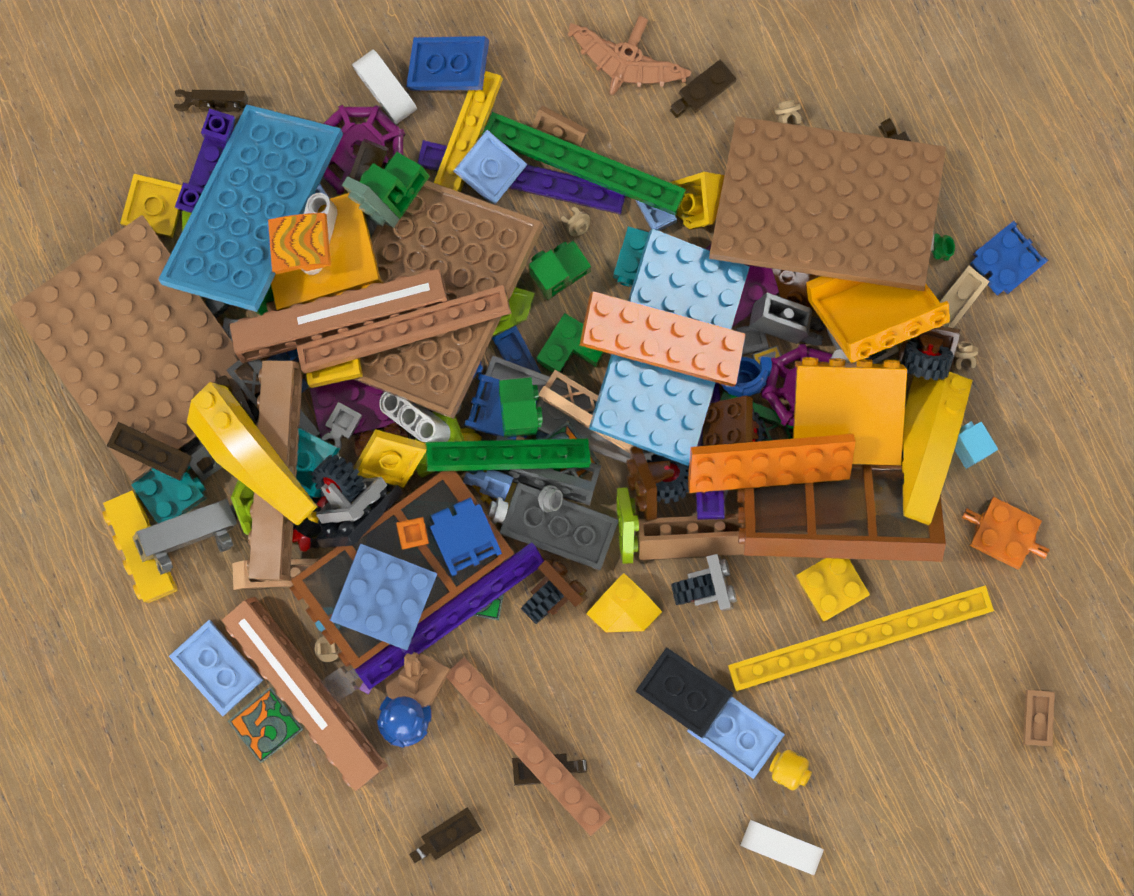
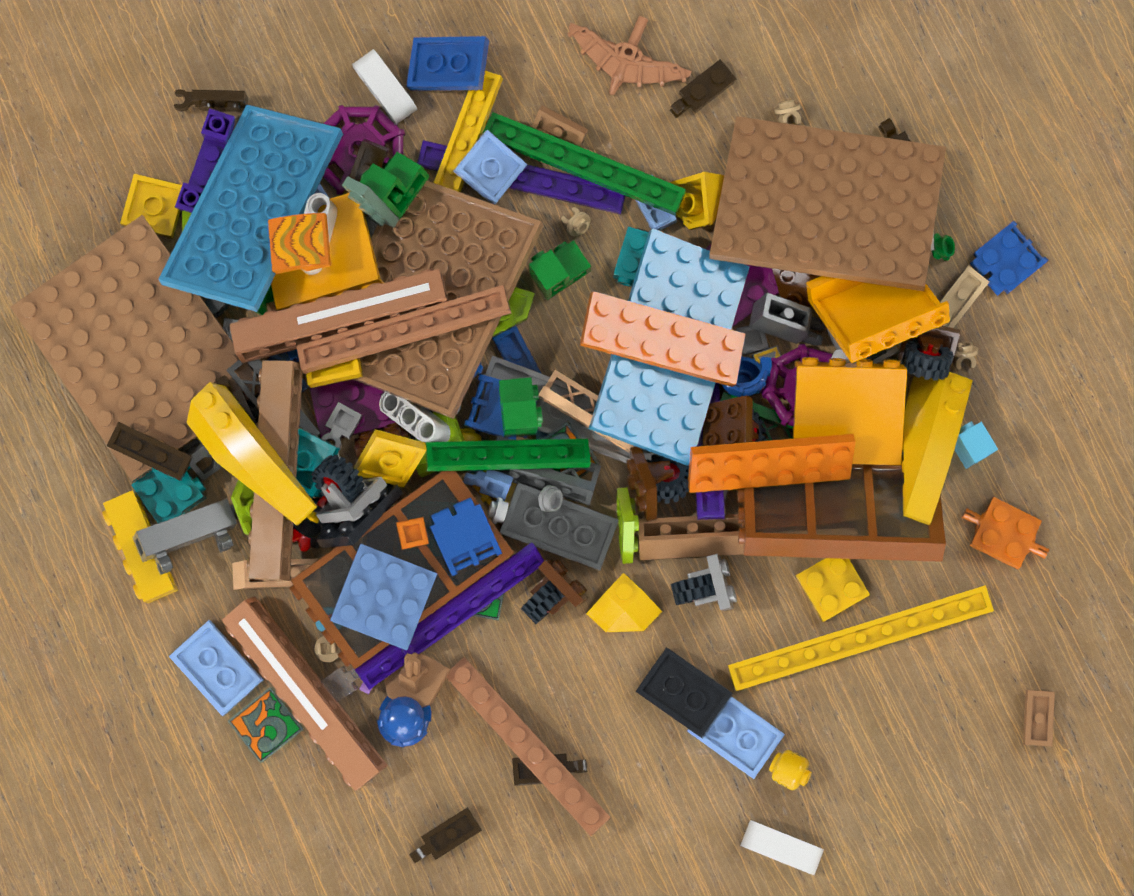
(564, 343): green brick -> none

